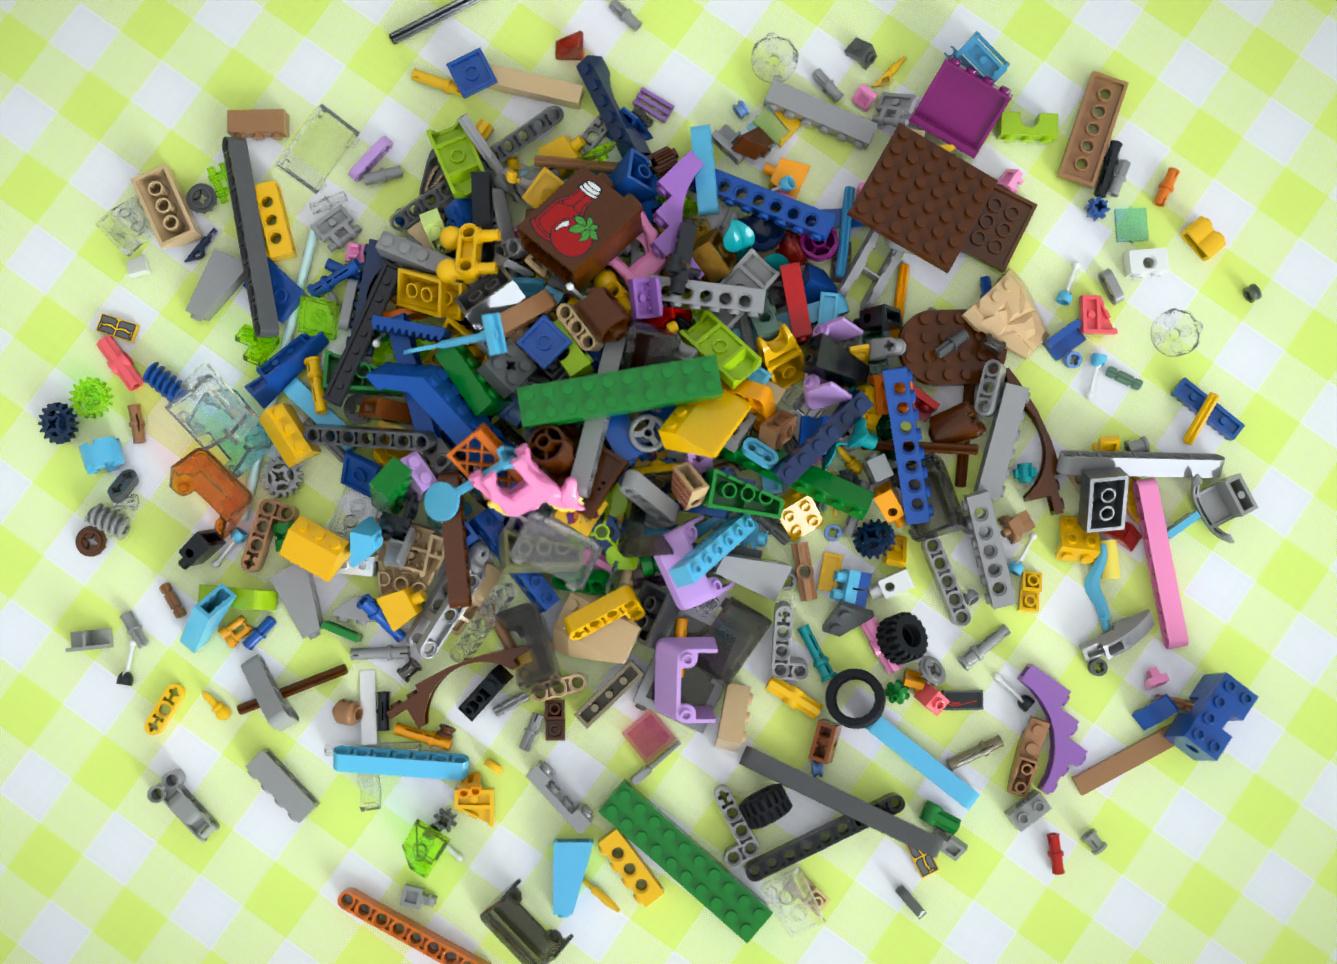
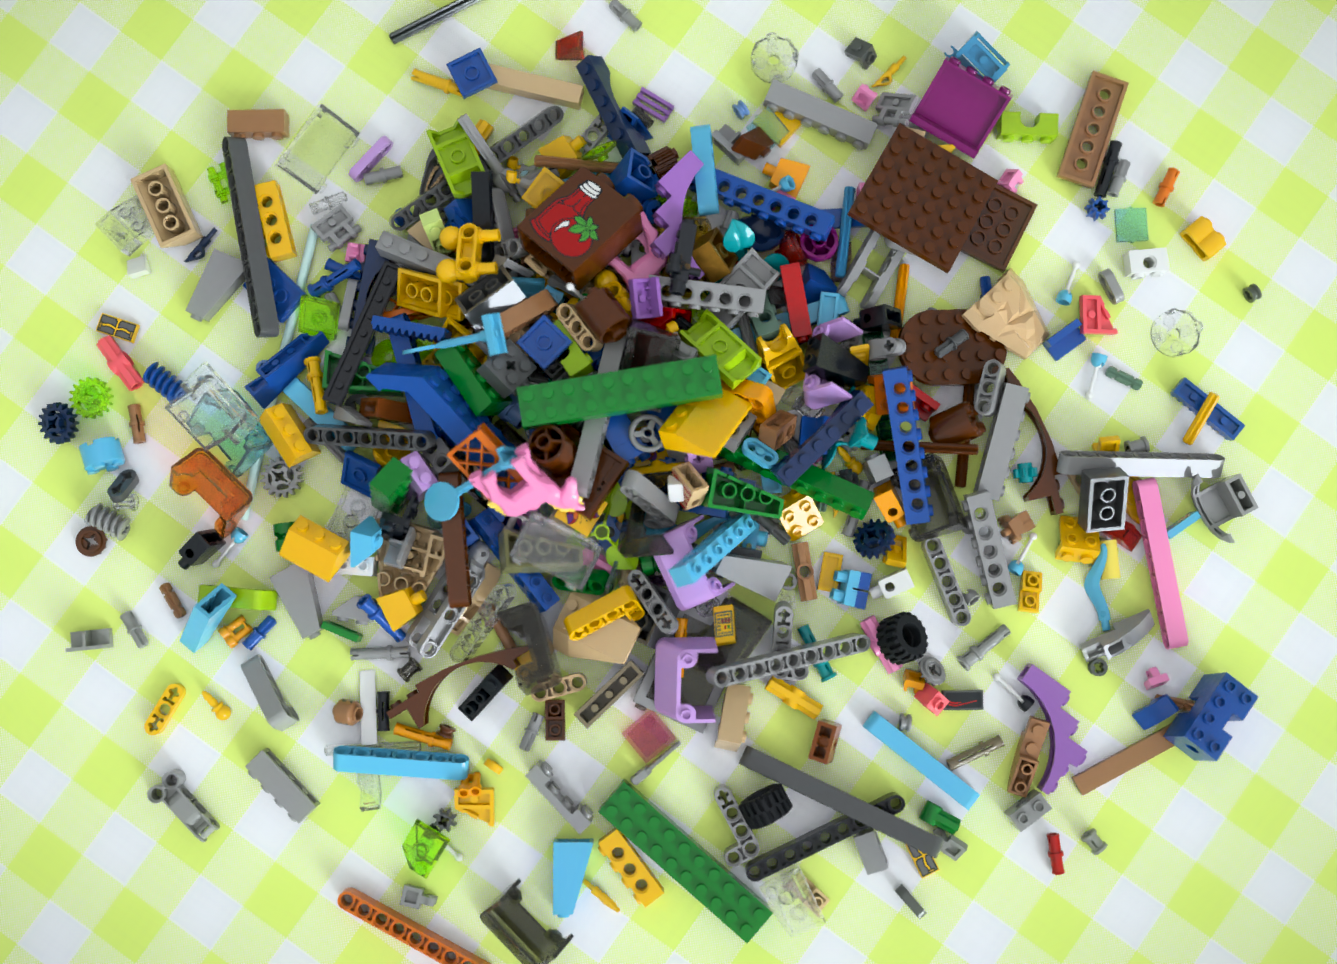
(126, 677): hinge -> none
(195, 193): dark grey gear -> none
(259, 348): clear neon green plate -> none
(265, 537): medium nougat beam -> none
(298, 686): reddish brown axle -> none
(351, 415): none -> light grey slope
(381, 337): hinge -> none
(510, 703): light grey axle -> none
(654, 600): none -> light grey beam
(675, 489): none -> white slope
(724, 625): none -> yellow tile
(781, 657): none -> light grey beam
(817, 768): medium blue bush -> none
(827, 530): medium blue bush -> none
(831, 701): black tyre -> none
(845, 618): dark grey wing -> none
(871, 851): none -> light grey hinge
(897, 692): green plant -> none
(905, 722): none -> light grey bush
(992, 344): clear smoke bush -> none
(1067, 357): medium blue bush -> none

